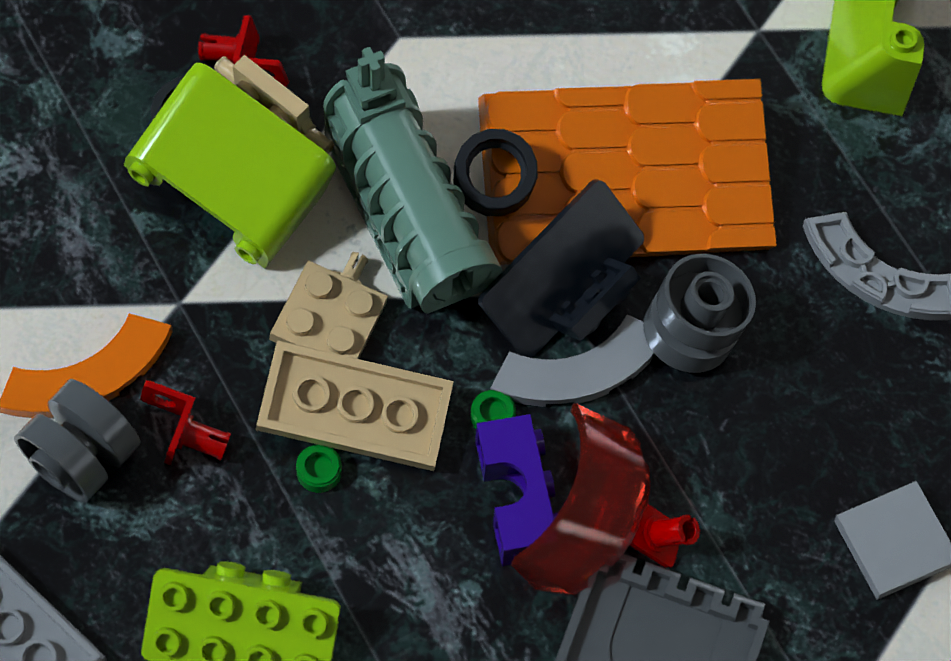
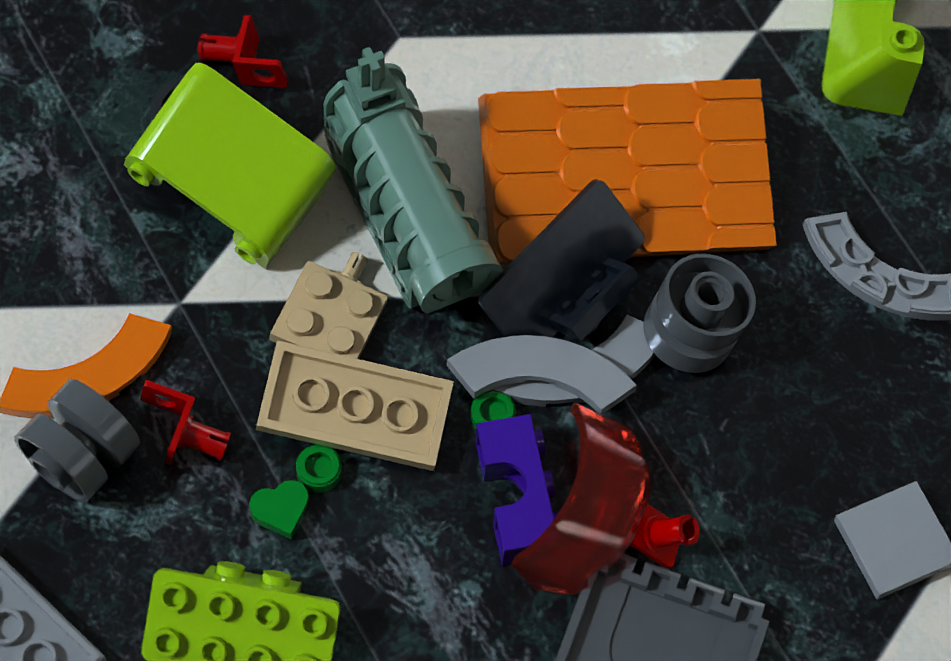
(273, 96): tan plate -> none
(280, 508): none -> green tile
(506, 141): black tyre -> none
(542, 359): none -> light grey tile

